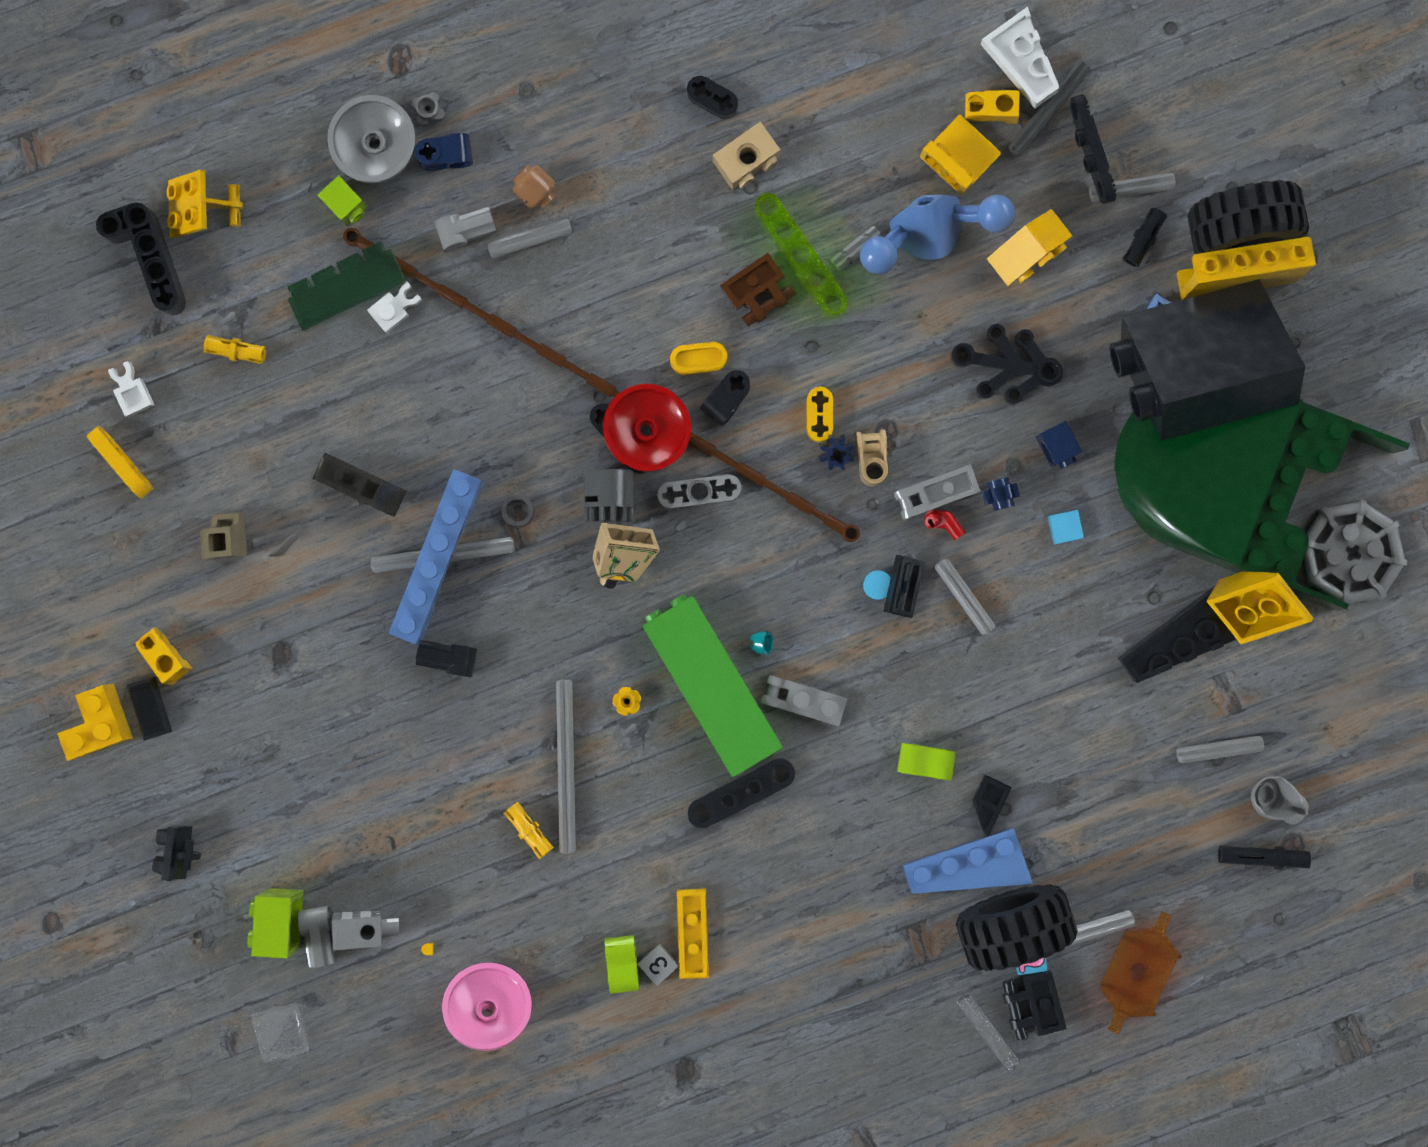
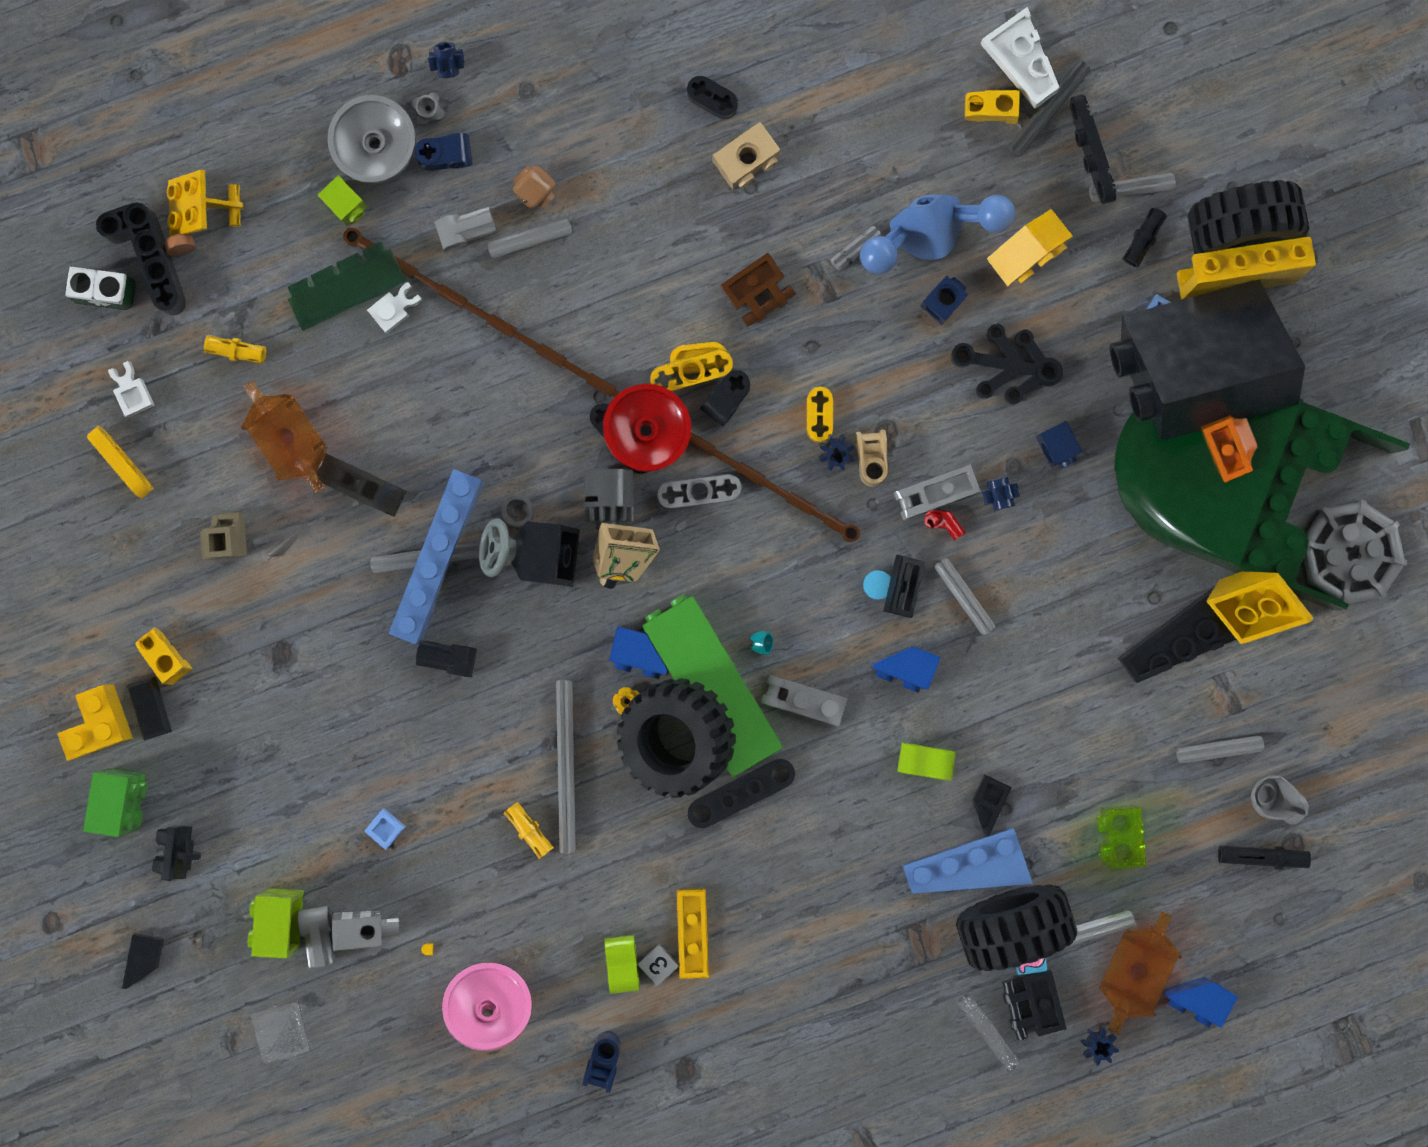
(115, 802): none -> bright green brick
(125, 294): none -> white piece
(142, 958): none -> black tile
(179, 245): none -> nougat tile
(266, 423): none -> clear orange plate
(384, 829): none -> light blue tile
(446, 60): none -> dark blue gear
(537, 552): none -> black piece
(601, 1065): none -> dark blue piece
(637, 651): none -> blue slope
(648, 756): none -> black tyre
(715, 373): none -> yellow beam
(796, 242): clear neon green beam -> none
(909, 665): none -> blue slope
(938, 310): none -> dark blue brick
(960, 154): yellow bracket -> none
(1065, 527): medium azure tile -> none
(1108, 1047): none -> dark blue gear
(1129, 834): none -> clear neon green brick
(1204, 998): none -> blue slope
(1230, 446): none -> orange slope

